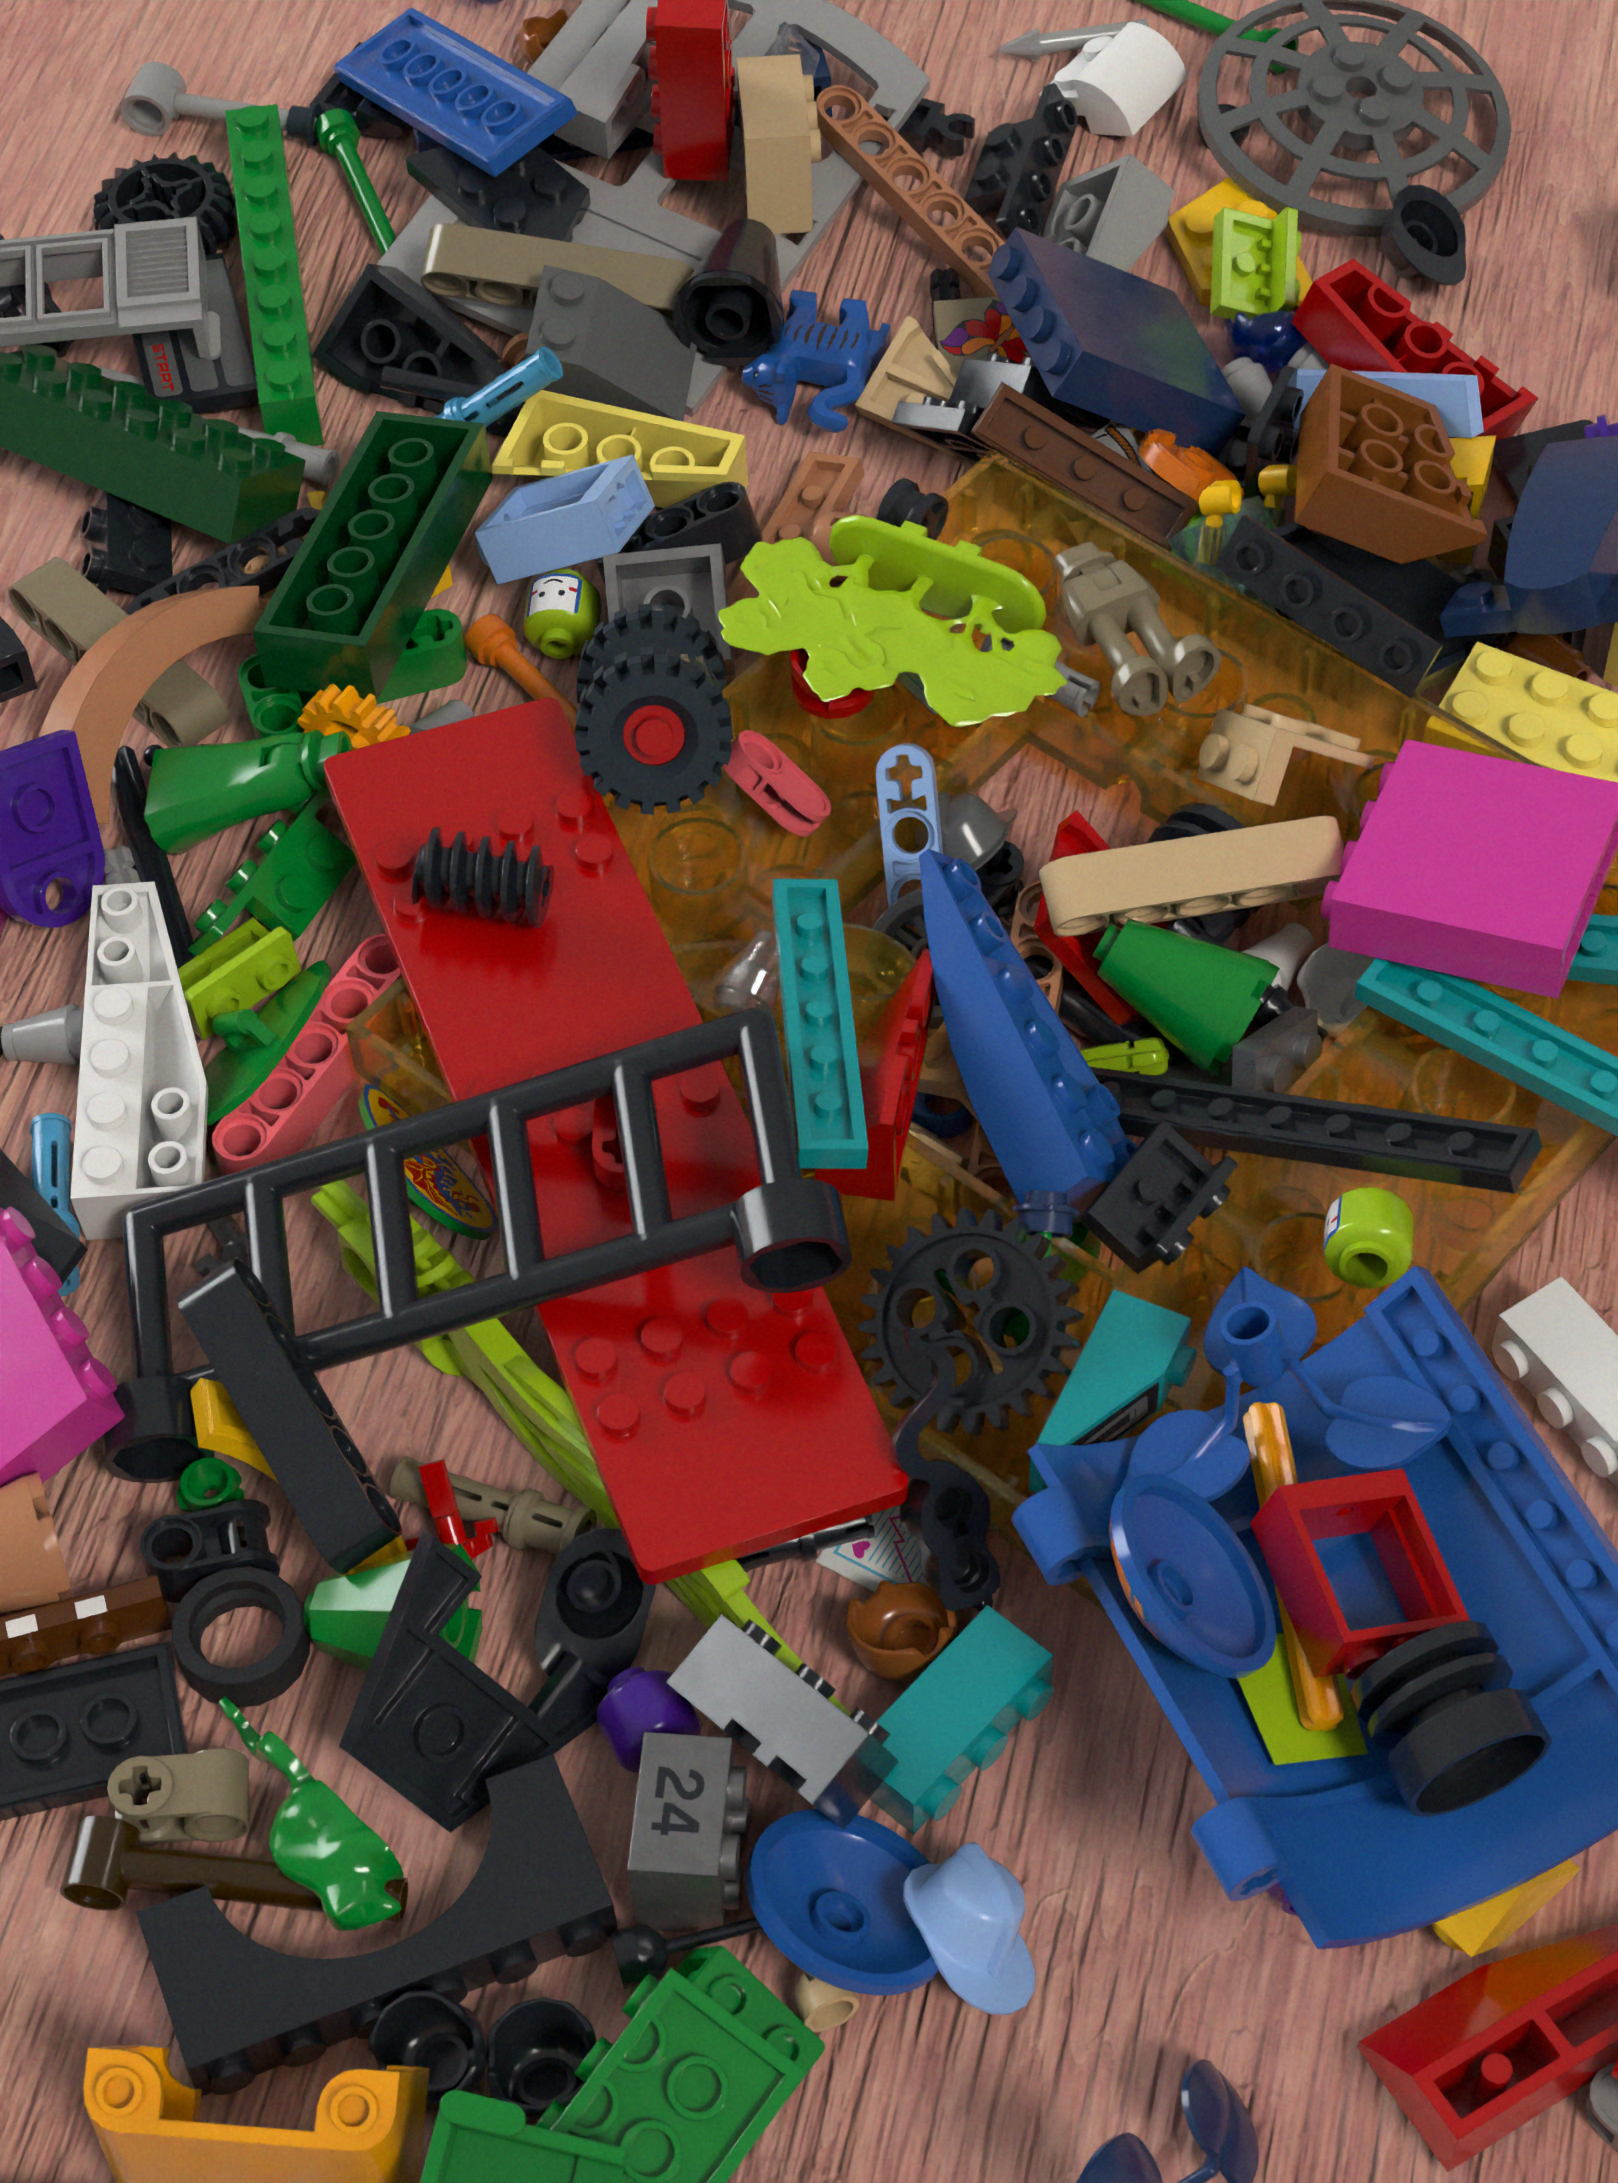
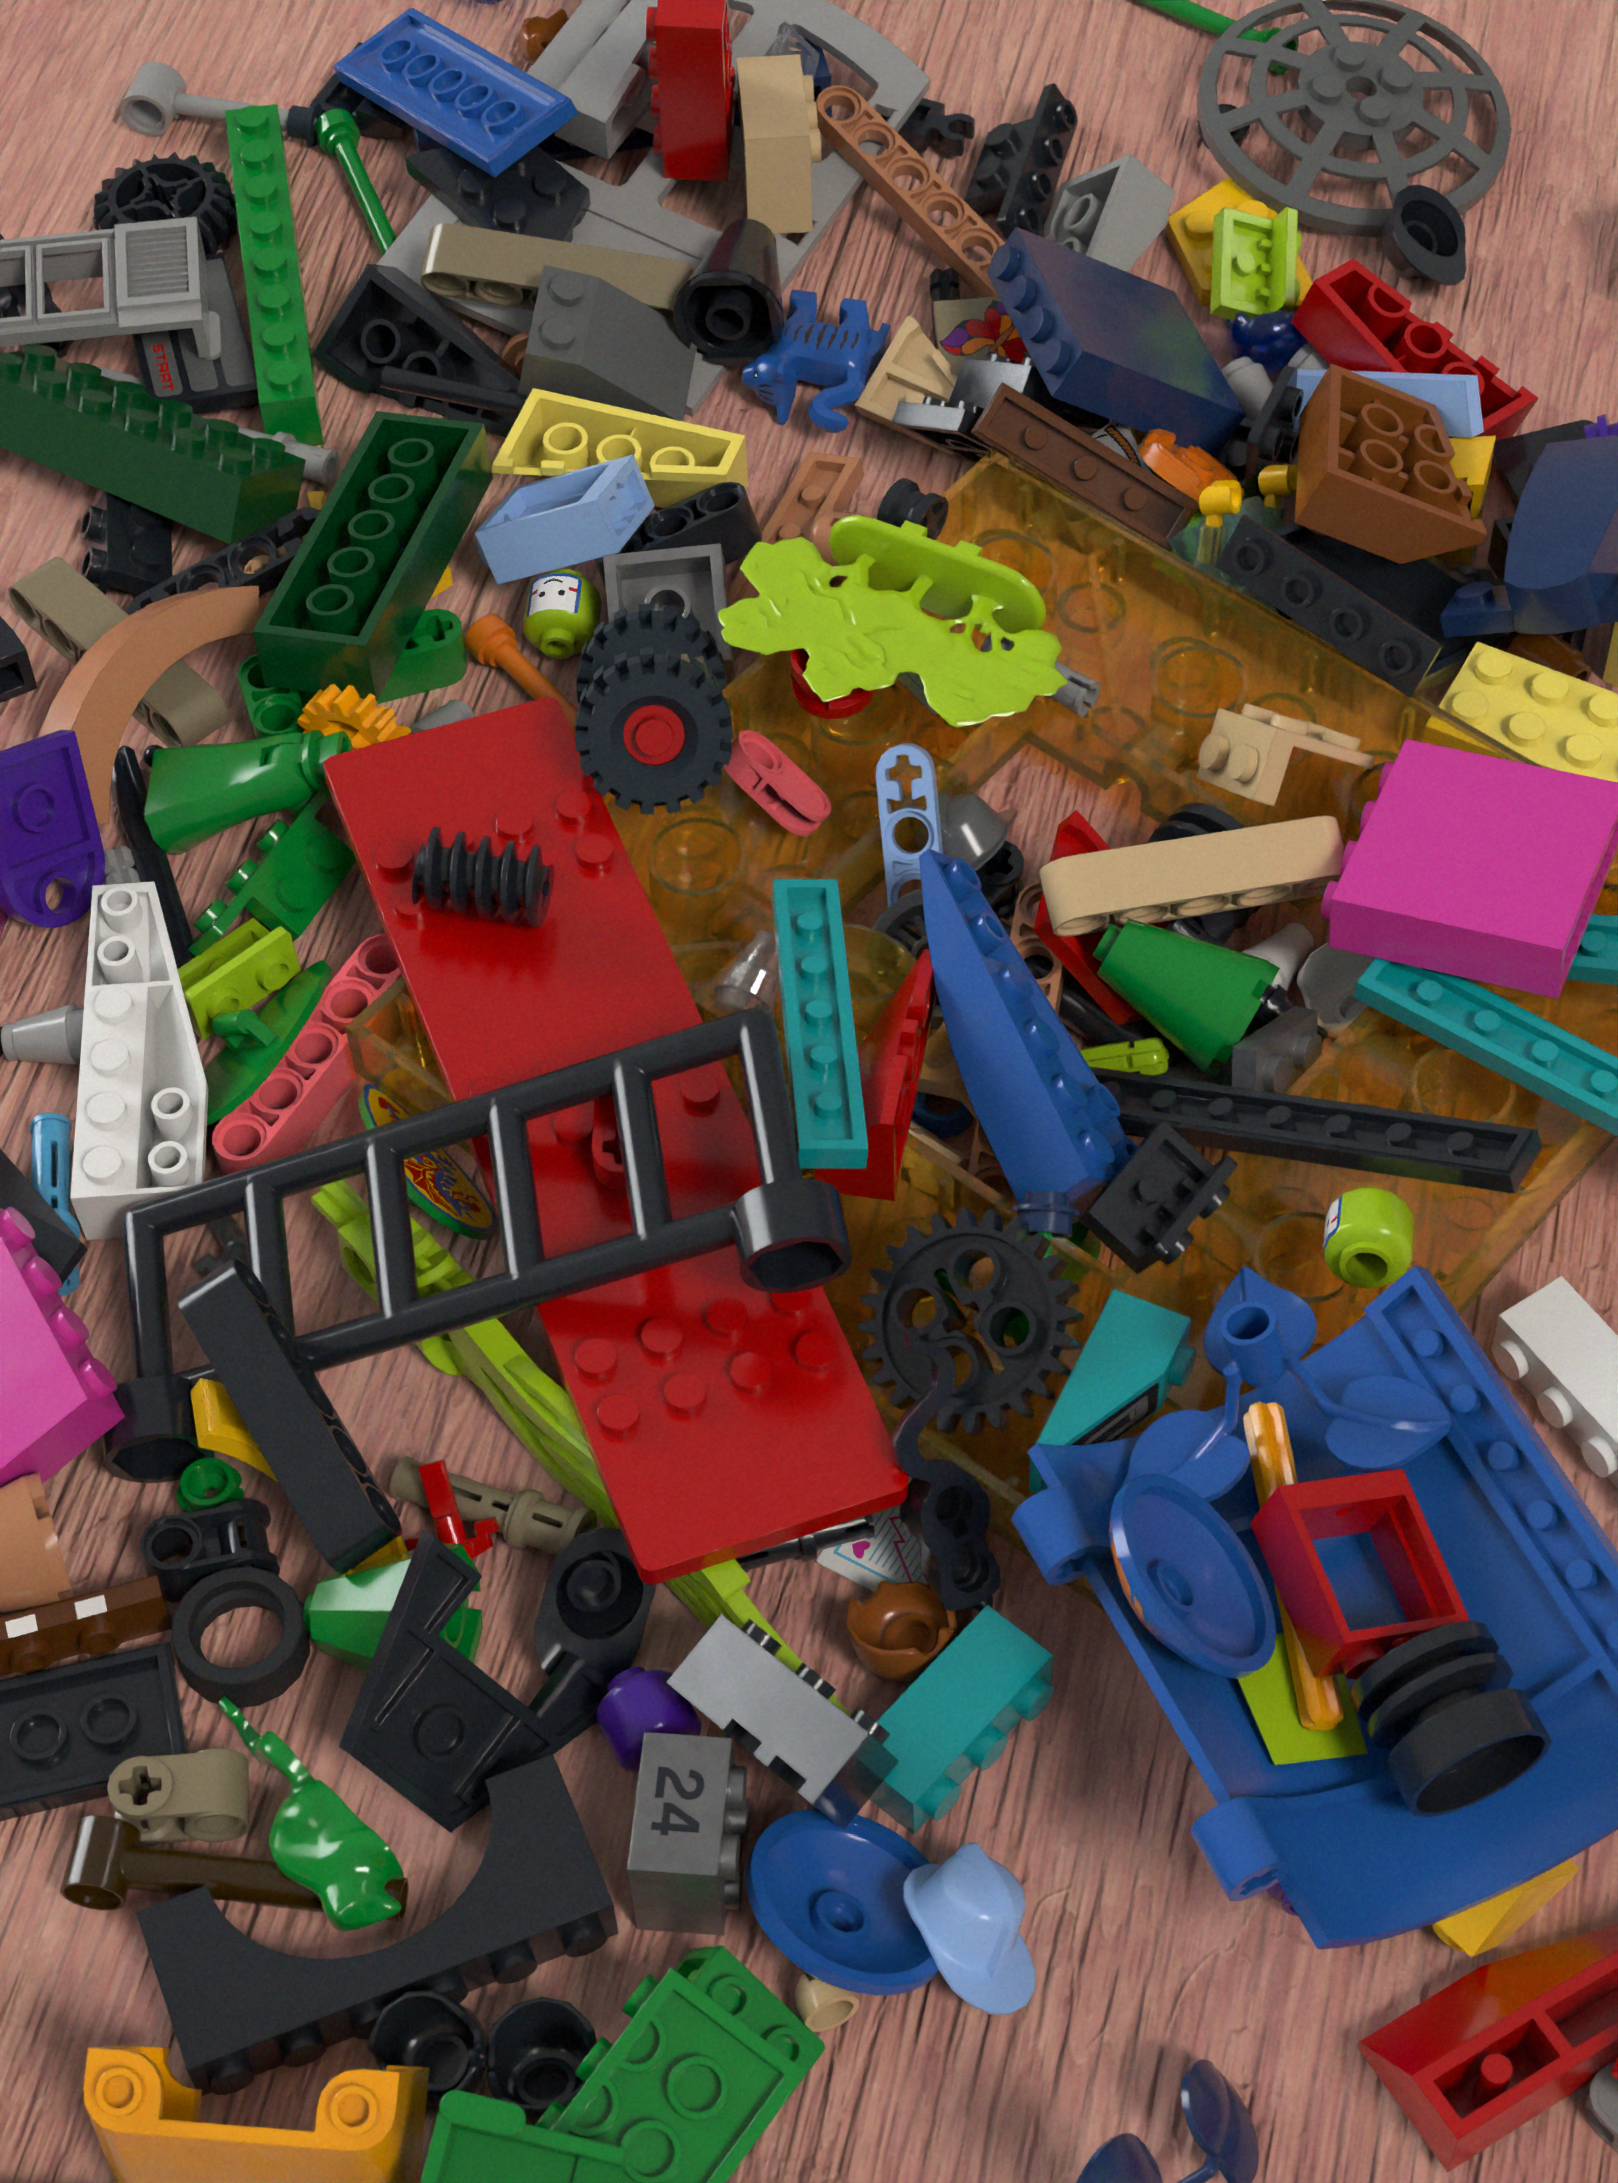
(534, 372): dark azure pin -> none
(644, 1951): black hinge -> none
(1035, 44): light grey piece -> none
(1113, 599): dark tan piece -> none
(1122, 79): white brick -> none

